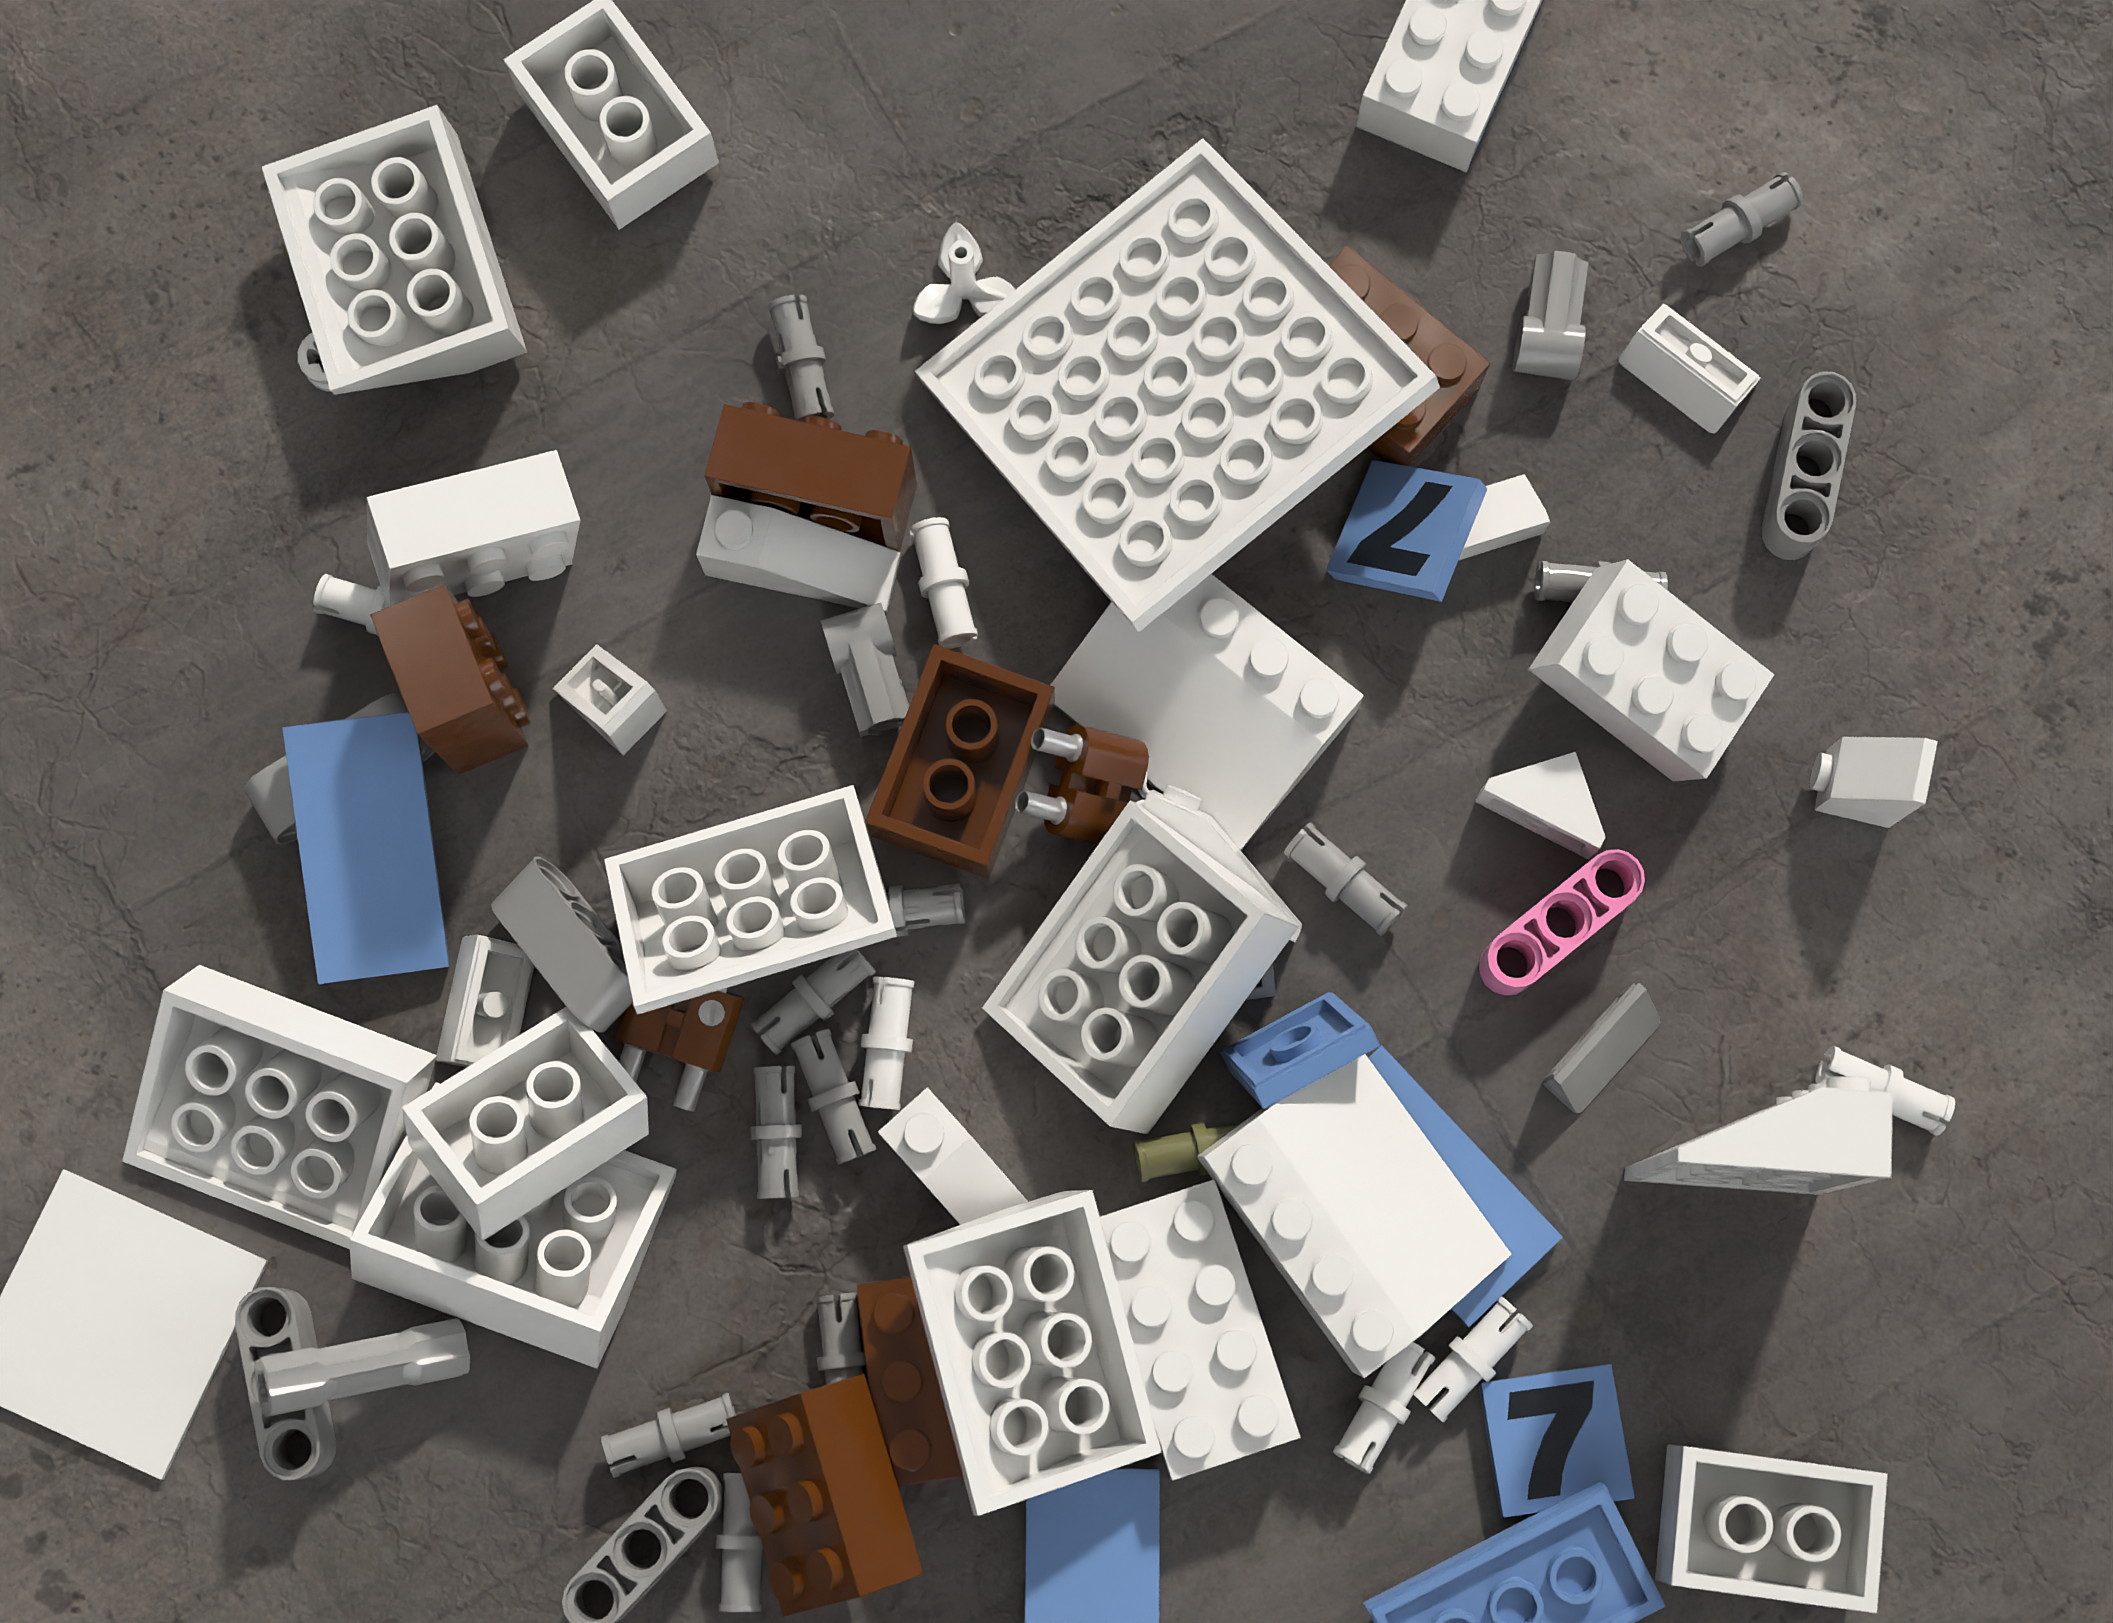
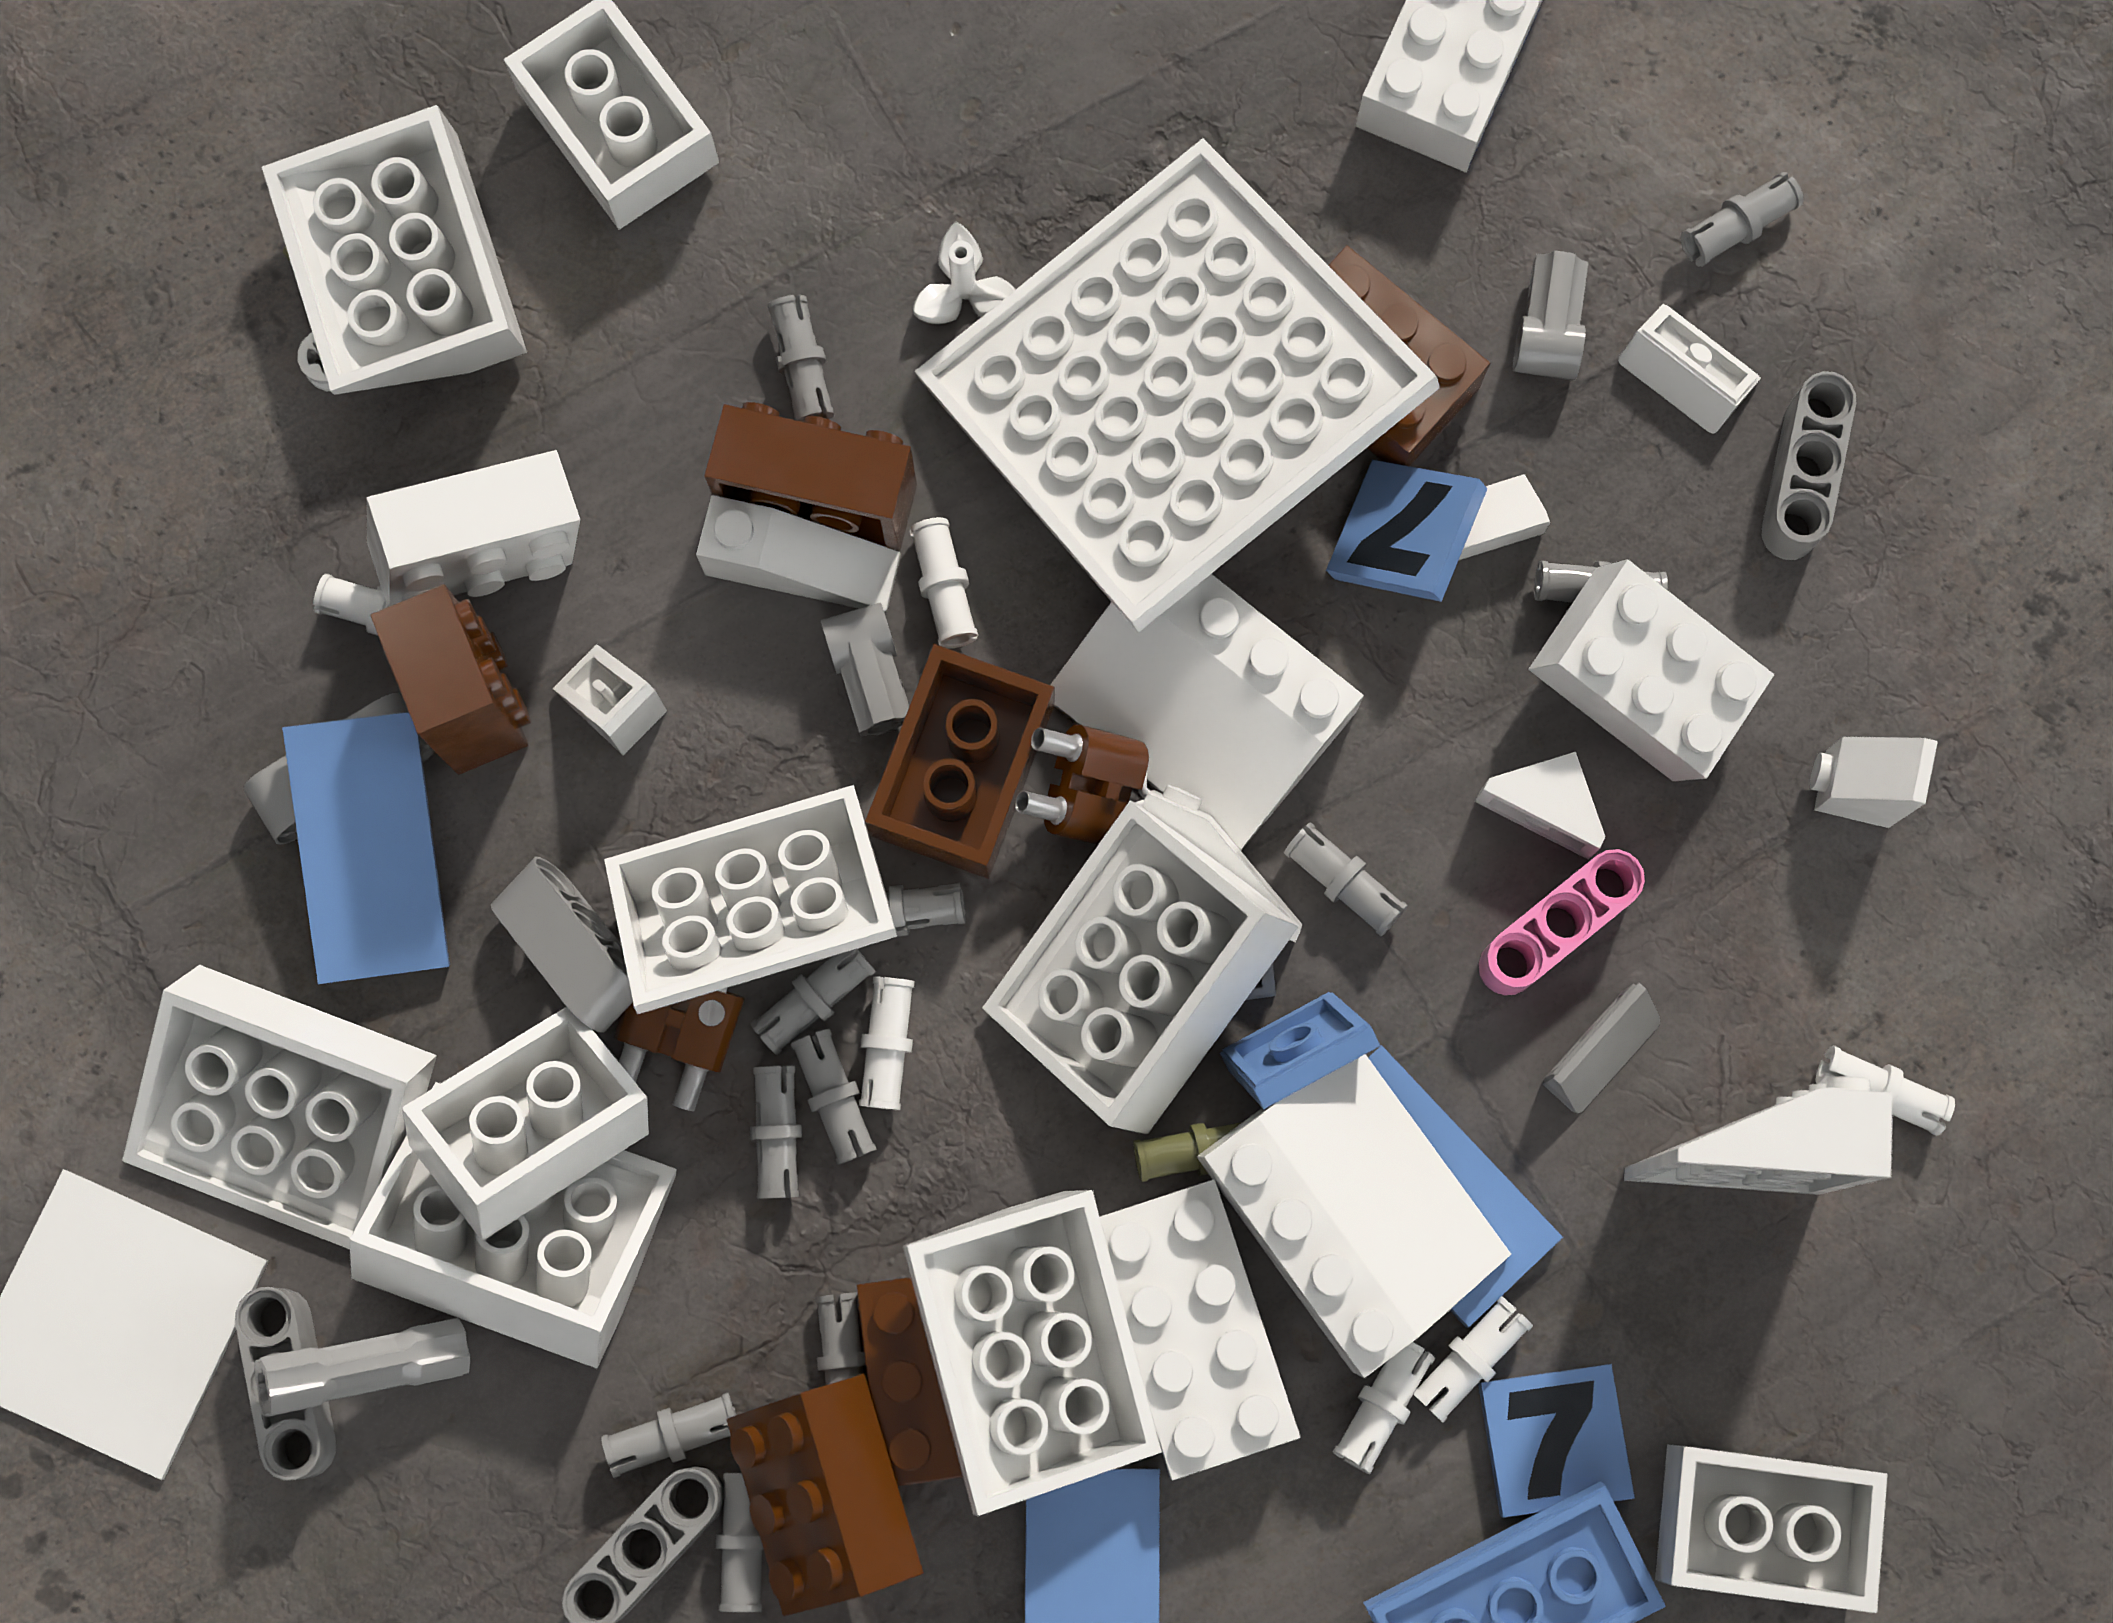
(484, 999): white slope -> none
(949, 1160): white slope -> none

